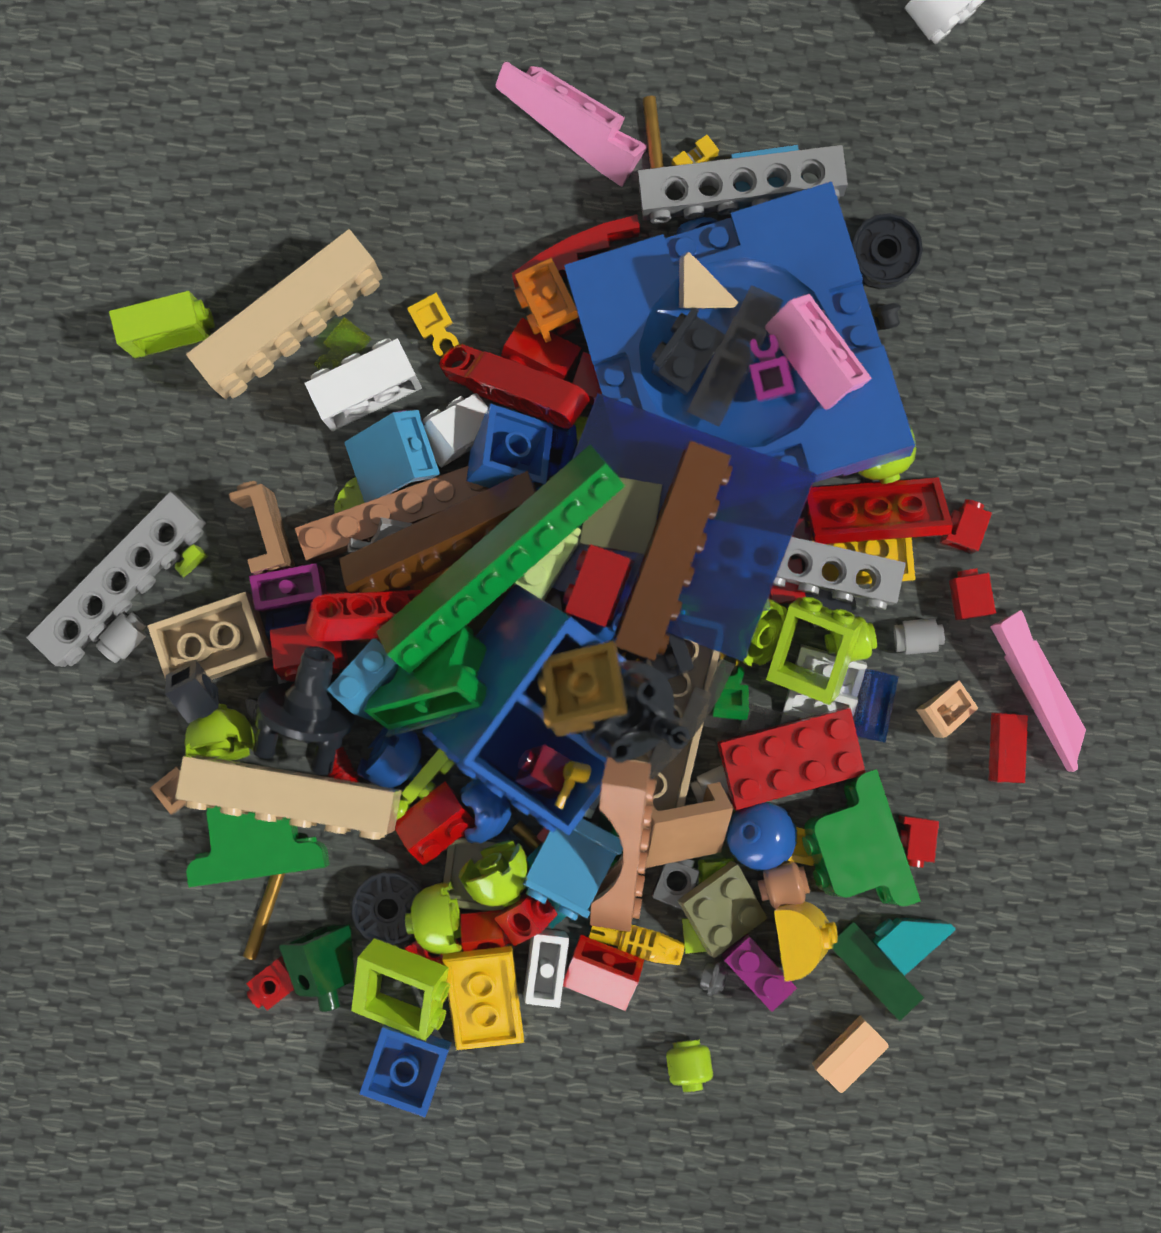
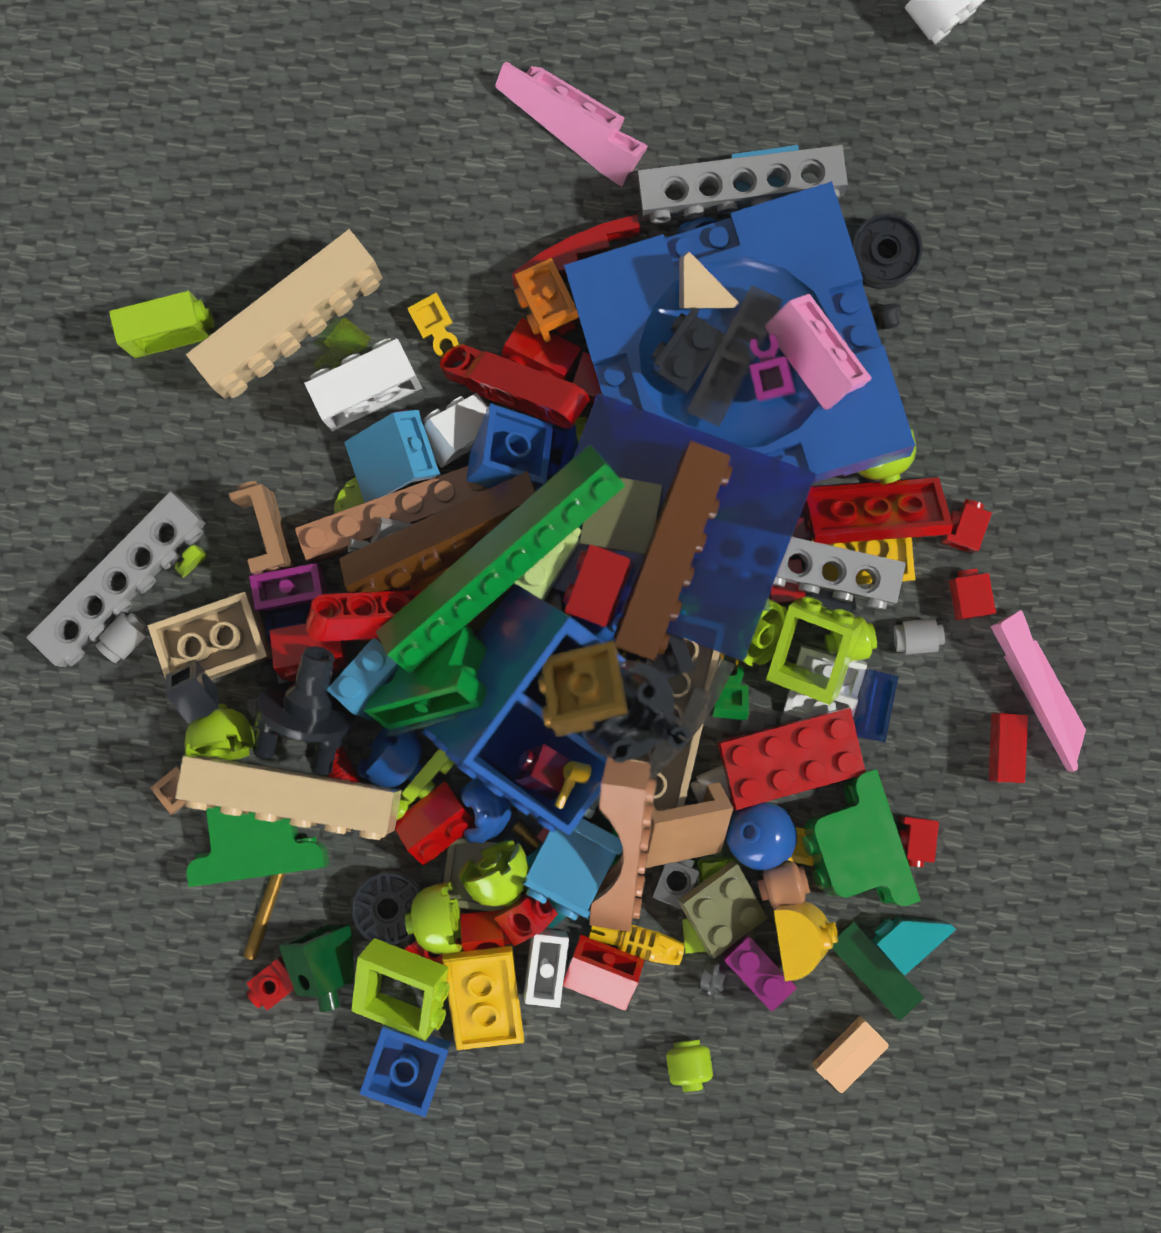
(653, 132): pearl gold bar -> none
(704, 152): yellow piece -> none
(947, 710): light nougat slope -> none

